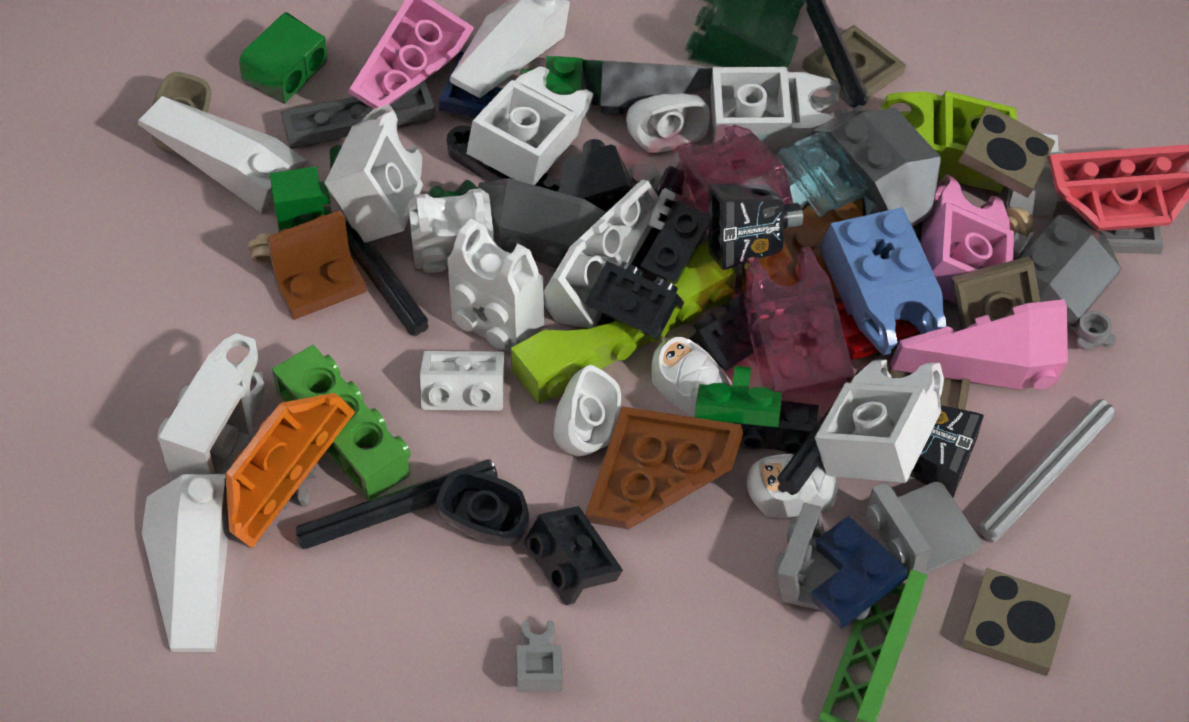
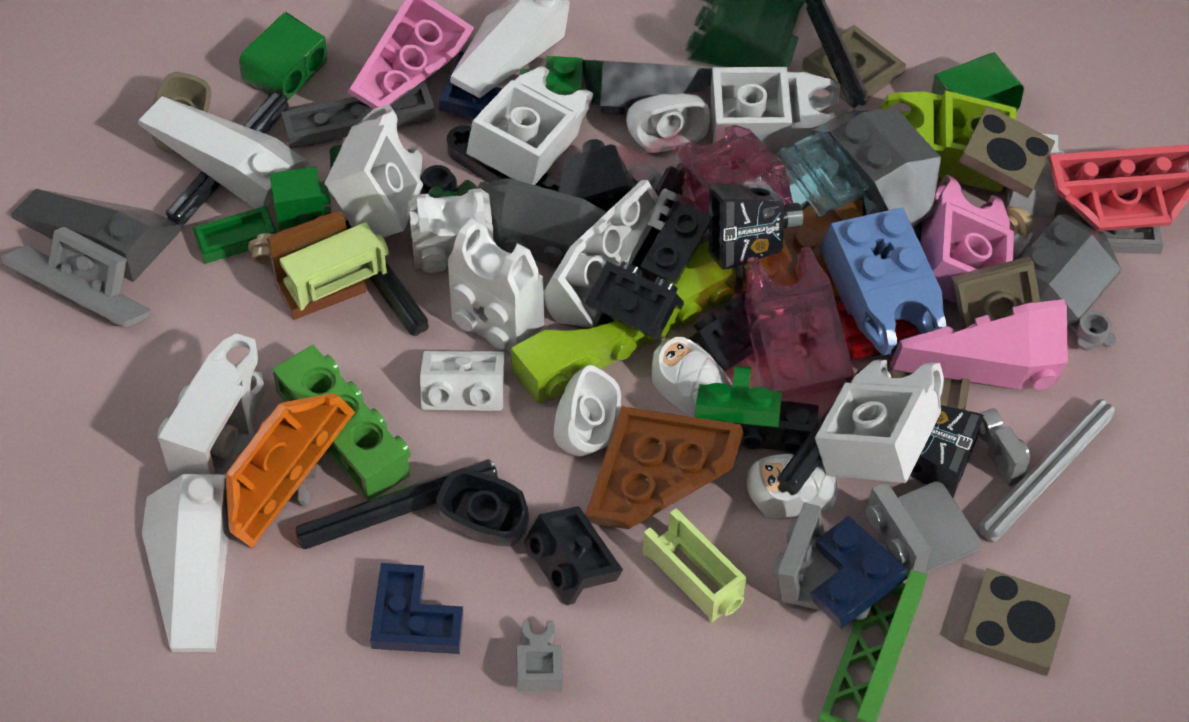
(81, 273): none -> light grey bracket
(124, 229): none -> dark grey wedge
(204, 185): none -> black axle
(232, 234): none -> green tile
(334, 264): none -> yellowish green window
(404, 622): none -> dark blue plate
(438, 176): none -> black plate
(705, 556): none -> yellowish green window
(982, 79): none -> green piece
(1006, 450): none -> light grey plate

